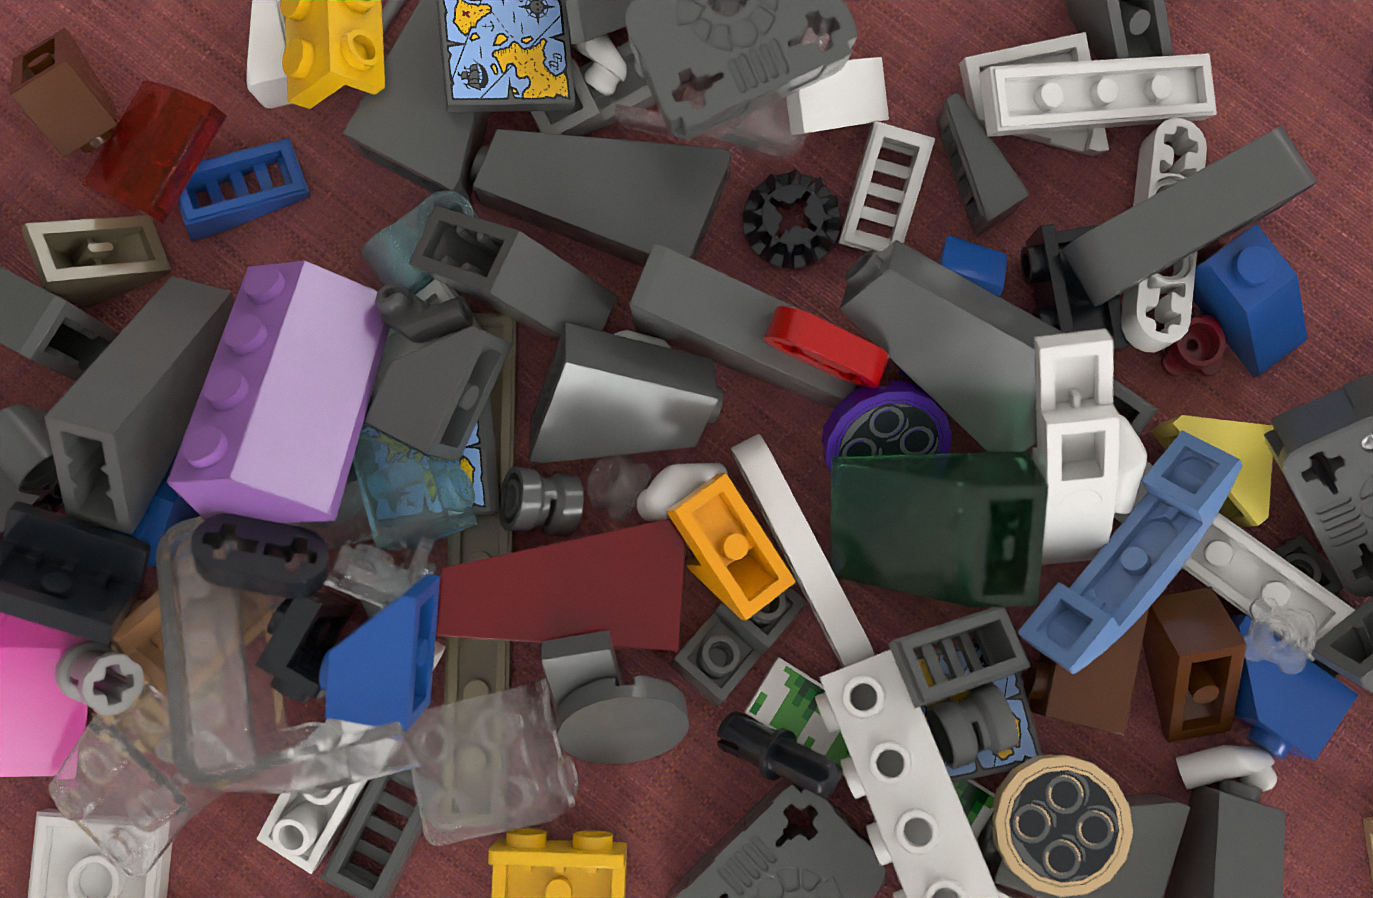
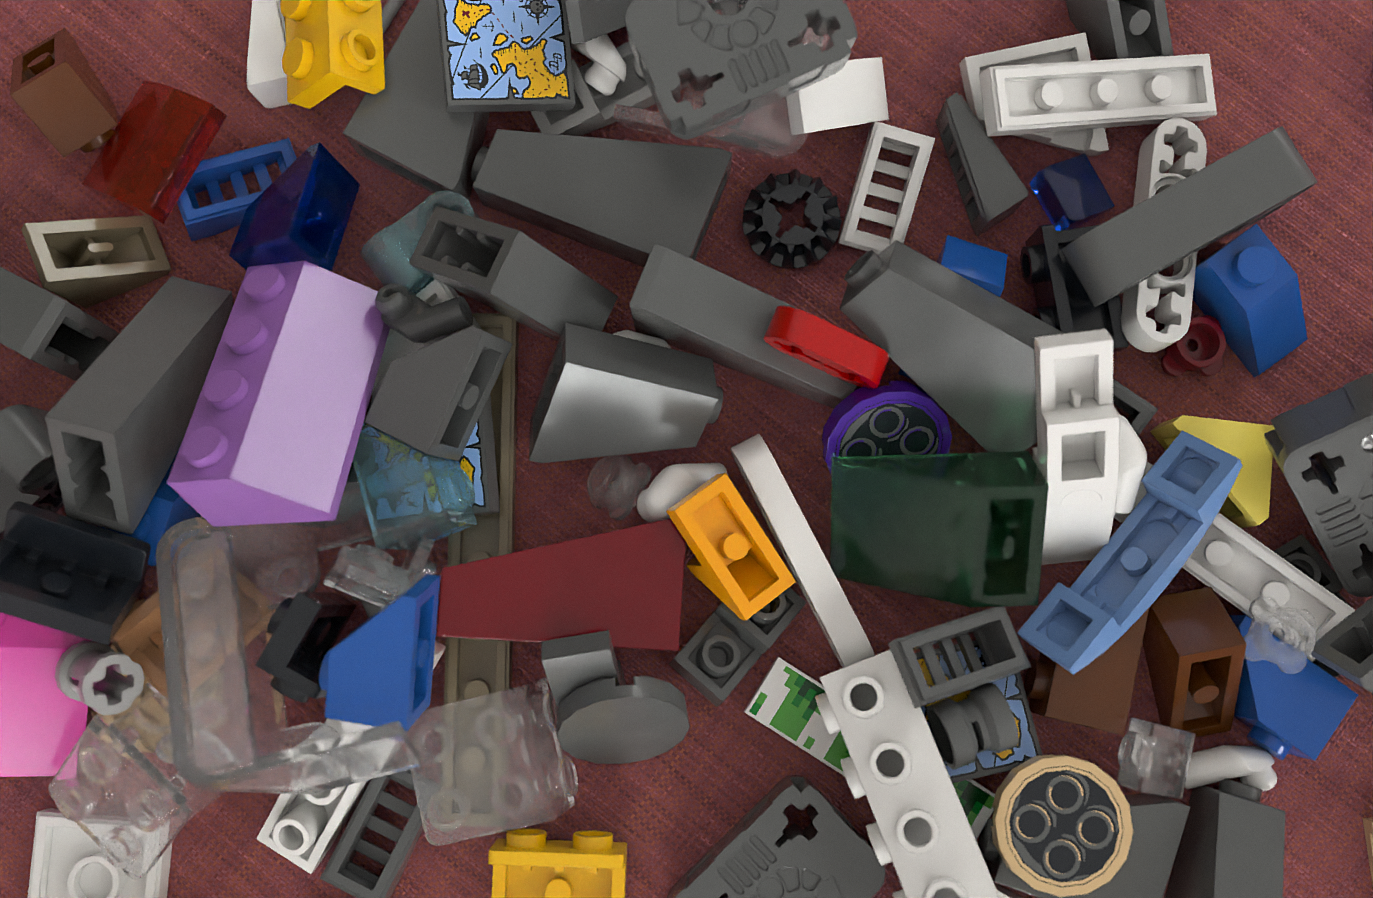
(260, 556): black beam -> none
(299, 214): none -> clear blue slope
(540, 502): dark grey wheel -> none
(778, 754): black axle -> none
(1071, 192): none -> clear blue slope
(1155, 758): none -> clear bracket

